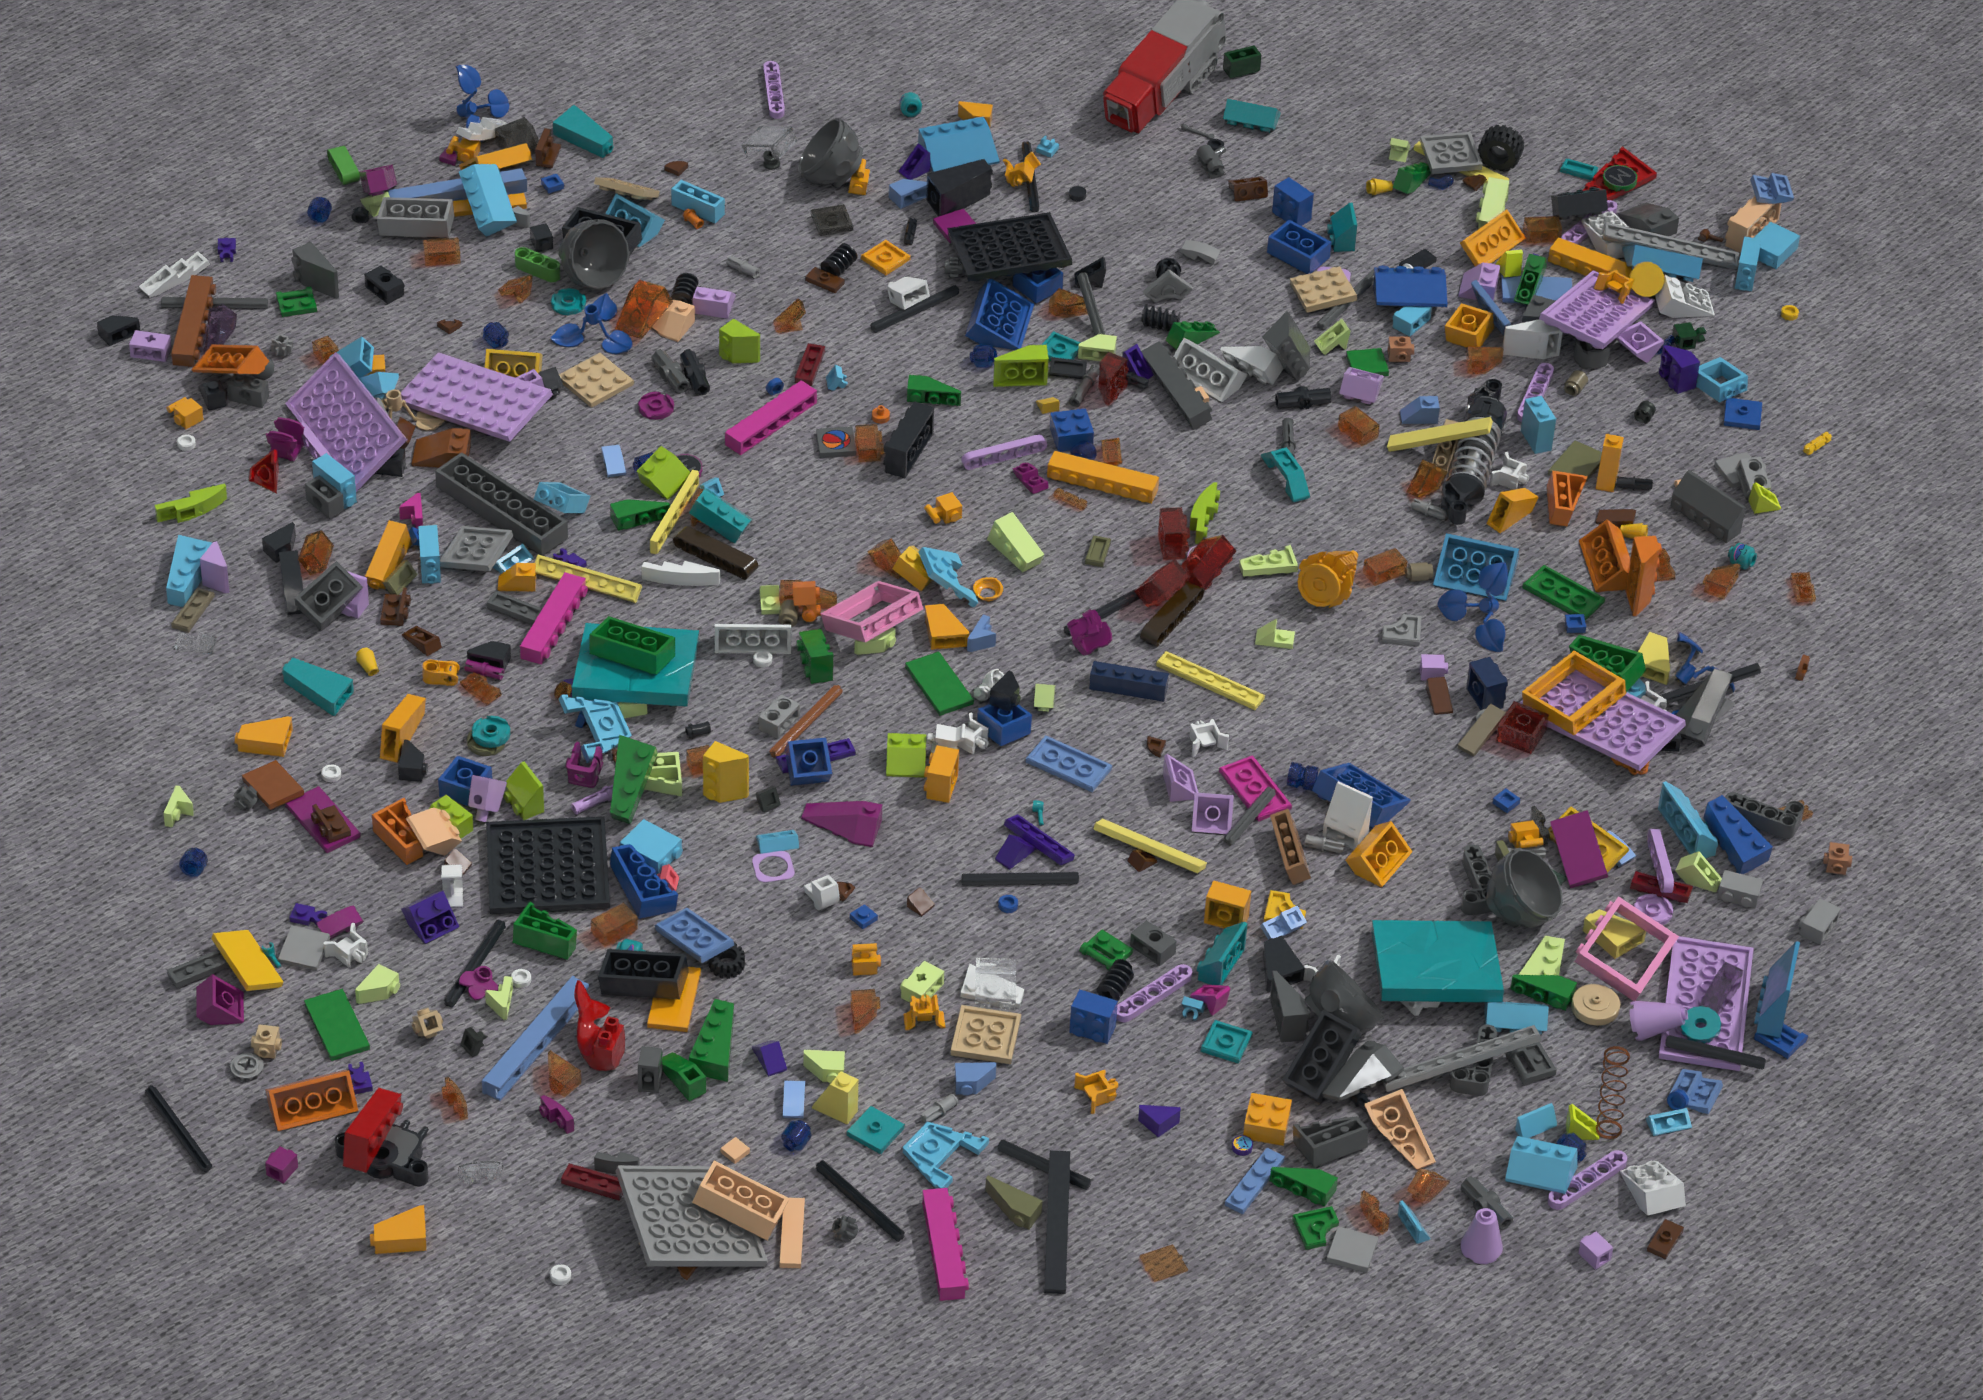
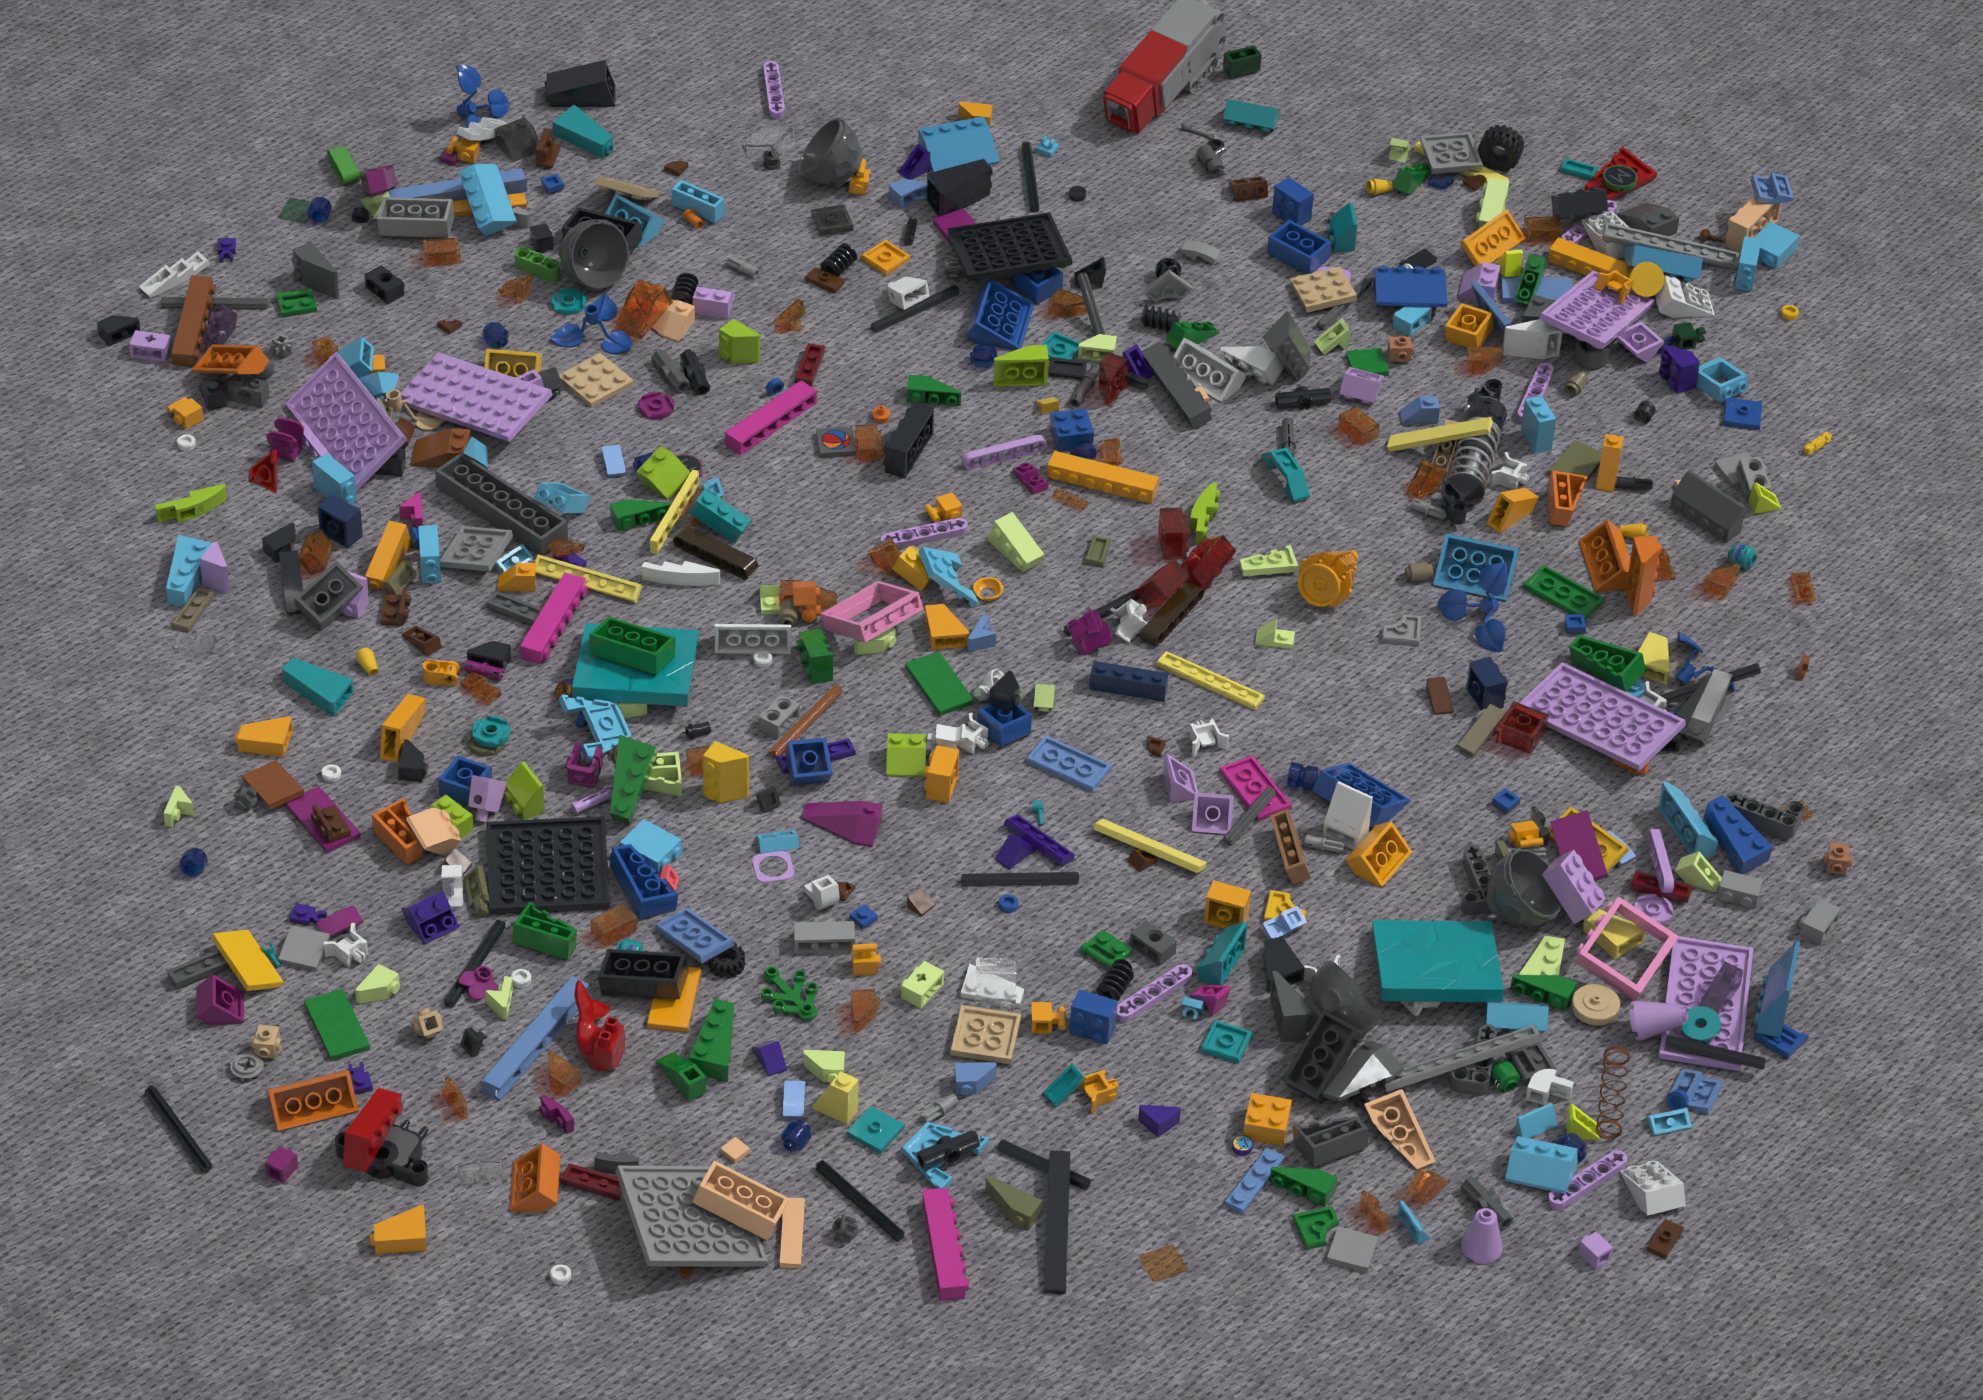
(295, 210): none -> clear green piece
(324, 497): dark grey brick -> none
(340, 521): none -> dark blue brick
(477, 451): none -> medium azure slope
(477, 891): none -> olive hinge
(503, 158): light orange slope -> none
(535, 1180): none -> orange slope
(565, 546): none -> clear orange slope
(581, 86): none -> black slope
(650, 1069): dark grey brick -> none
(804, 1010): none -> green plant
(823, 937): none -> light grey brick
(836, 378): medium azure tile -> none
(910, 104): teal head -> none
(924, 1010): light orange piece -> none
(931, 529): none -> lavender beam
(948, 1149): none -> black piece
(1022, 171): light orange piece -> none
(1043, 1017): none -> light orange brick
(1064, 1085): none -> teal tile
(1130, 620): none -> white piece
(1384, 566): clear orange brick -> none
(1432, 666): lavender brick -> none
(1504, 1076): none -> green head
(1546, 1083): none -> white brick
(1574, 886): none -> lavender brick
(1614, 691): light orange window -> none
(1617, 516): reddish brown slope -> none

